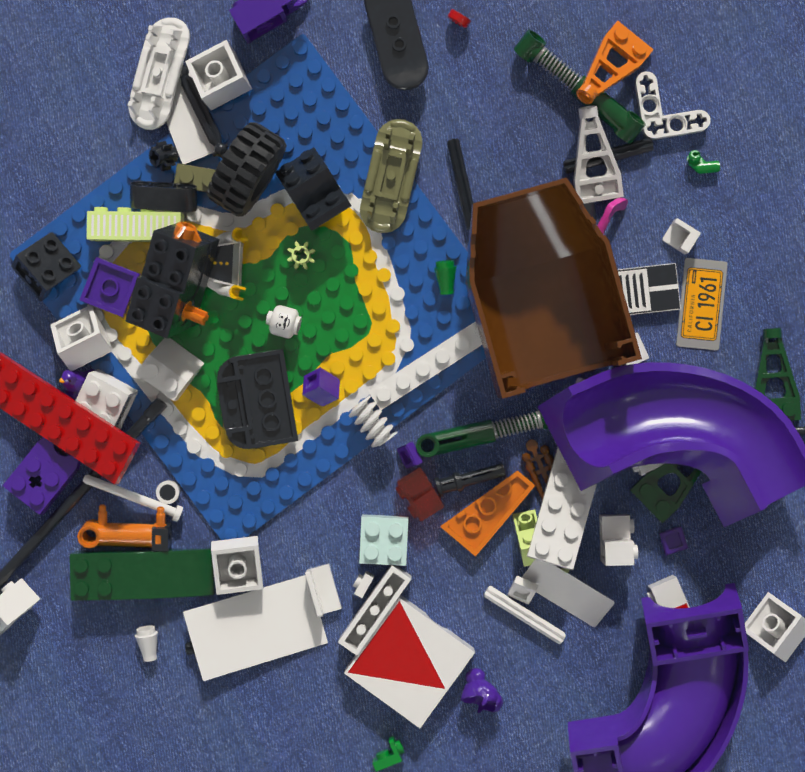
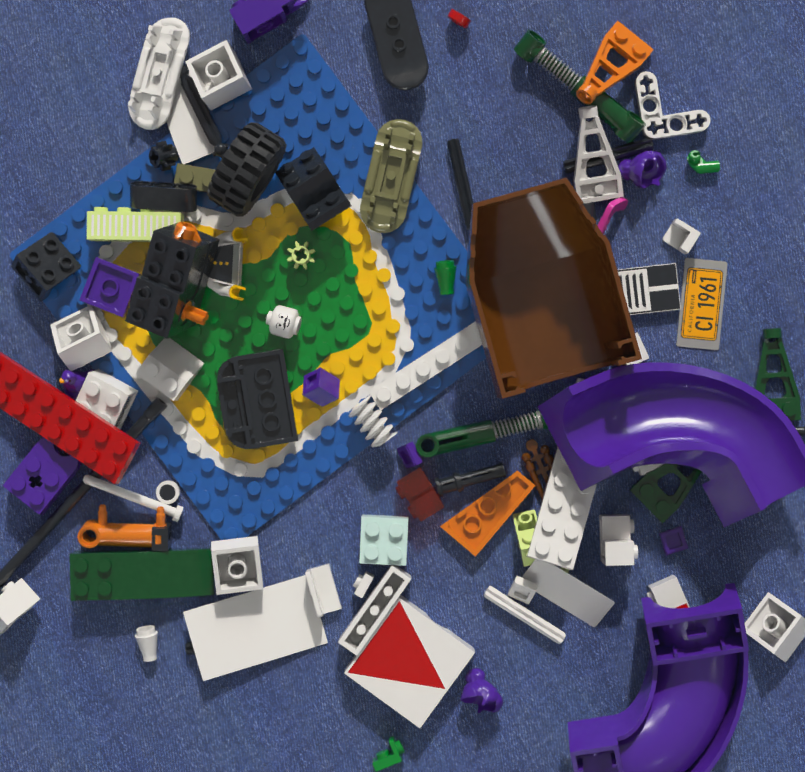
(644, 169): none -> dark purple piece

